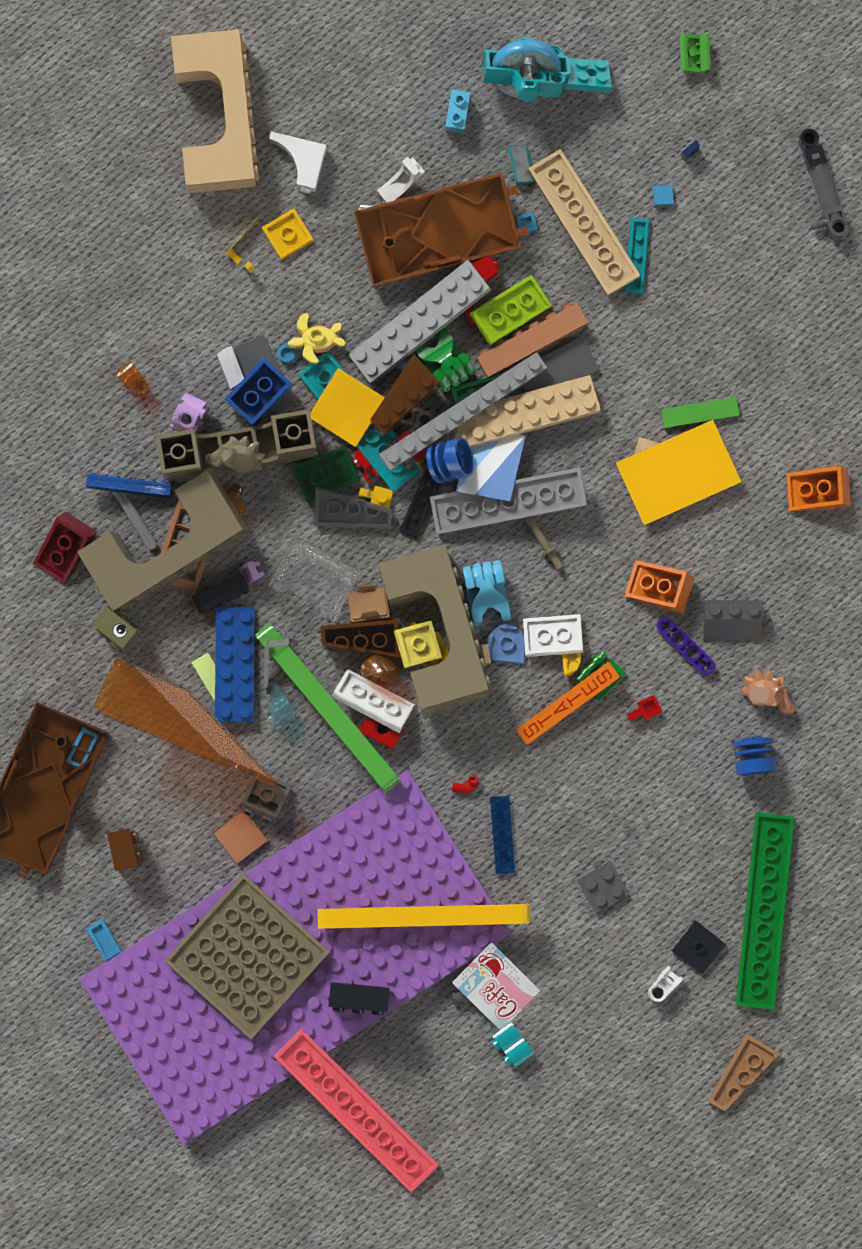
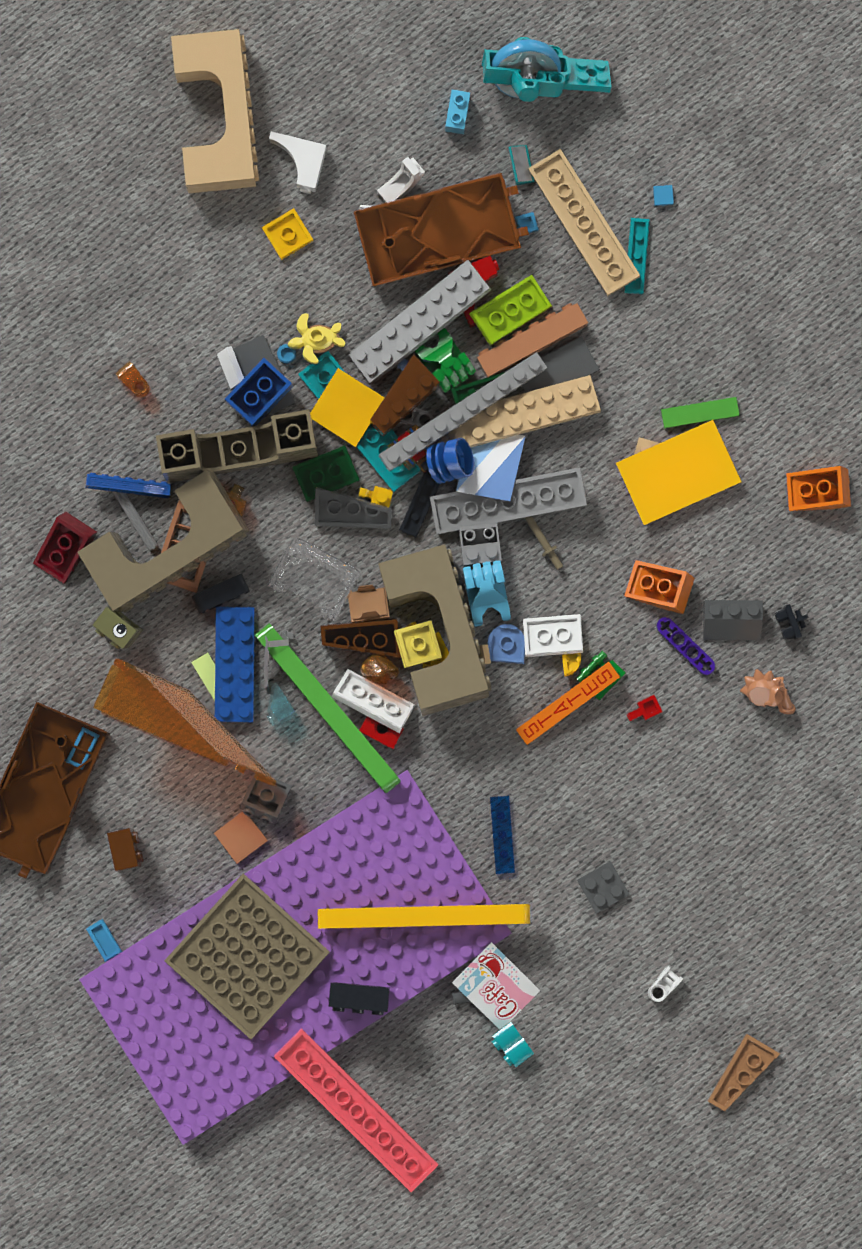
(190, 413): lavender brick -> none
(237, 259): yellow piece -> none
(238, 455): dark tan head -> none
(250, 572): lavender tile -> none
(361, 461): red plate -> none
(467, 787): red arm -> none
(479, 544): none -> light grey slope
(690, 150): dark blue tile -> none
(695, 53): bright green bracket -> none
(698, 947): black plate -> none
(754, 756): blue wheel -> none
(764, 910): green plate -> none
(787, 614): none -> black hips
(816, 164): dark grey piece -> none

